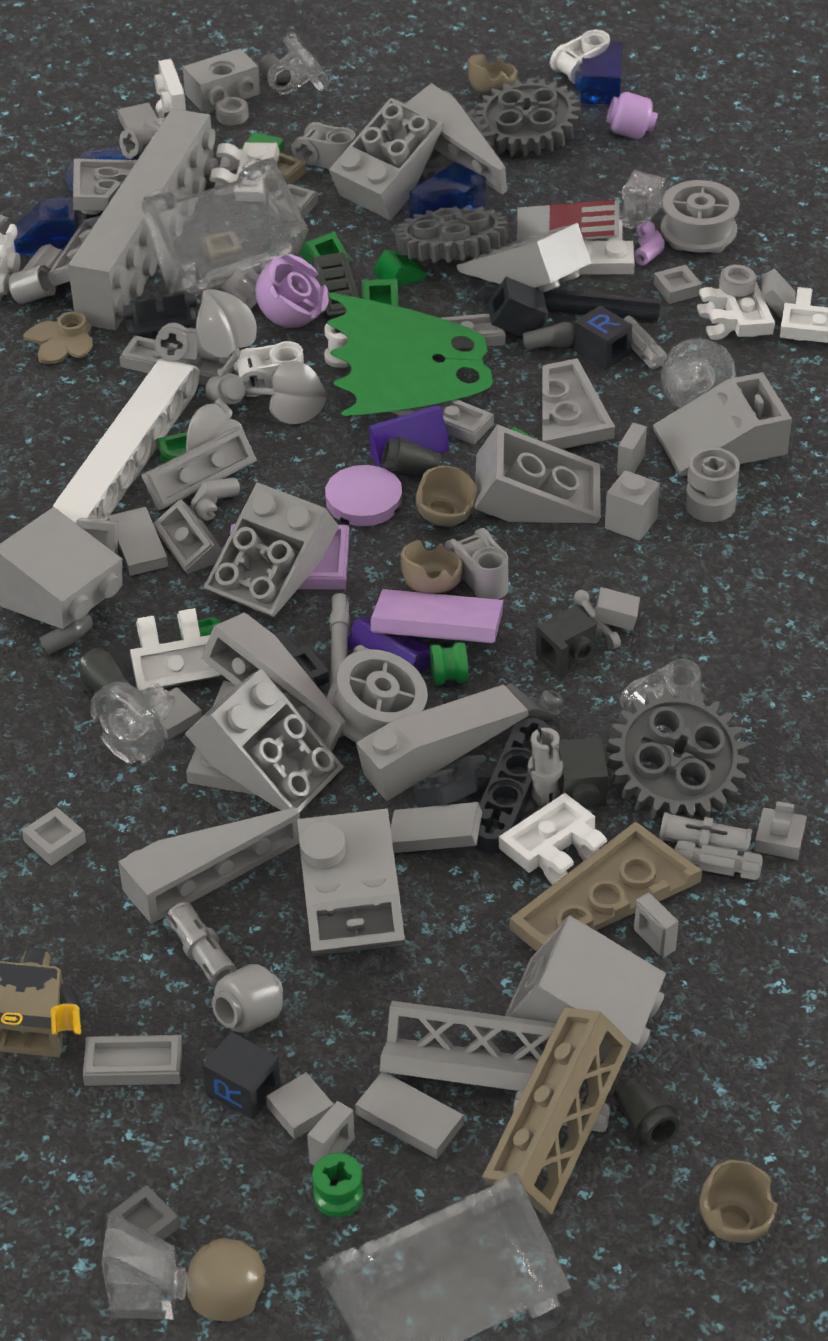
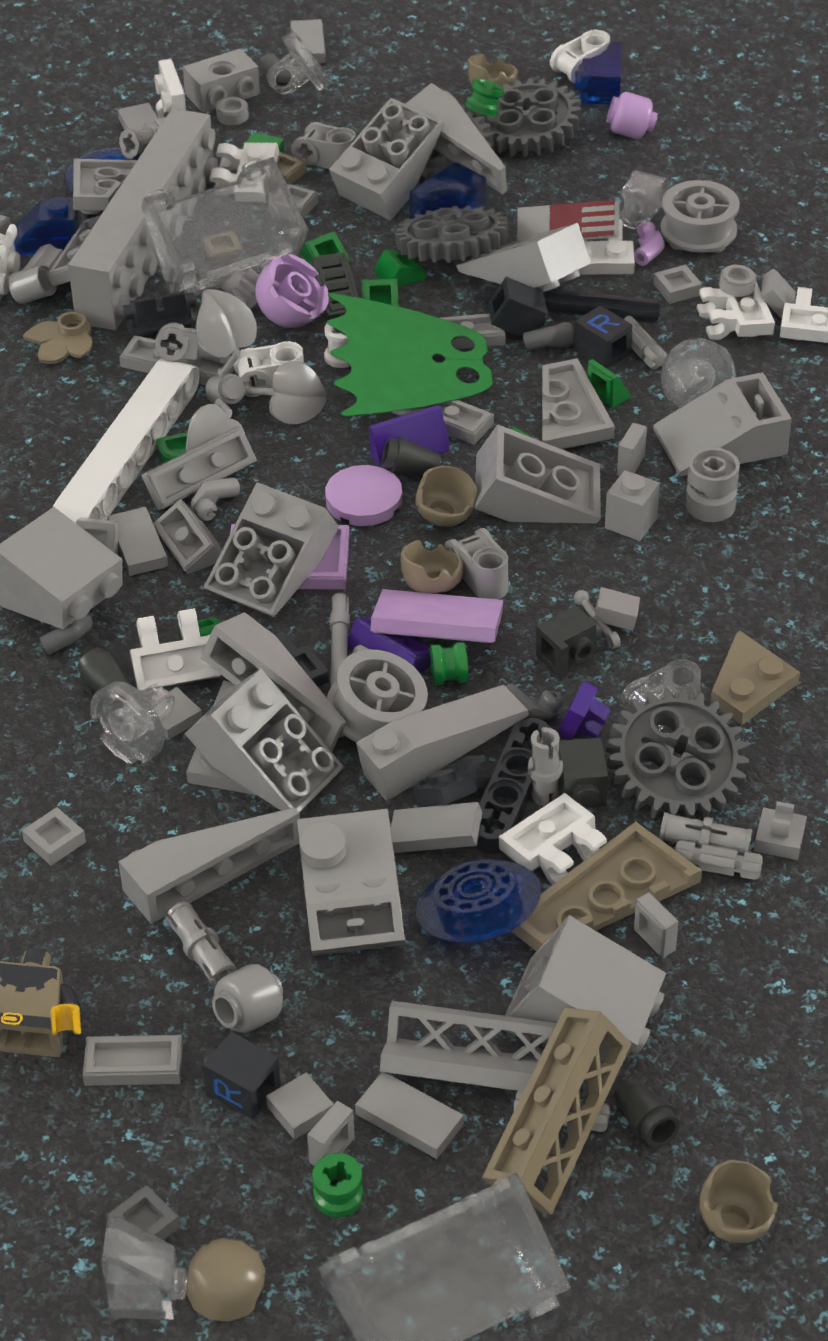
(312, 36): none -> light grey tile
(478, 901): none -> clear blue wheel
(485, 97): none -> green wheel
(584, 714): none -> dark purple tile
(607, 385): none -> green slope
(751, 679): none -> dark tan wing

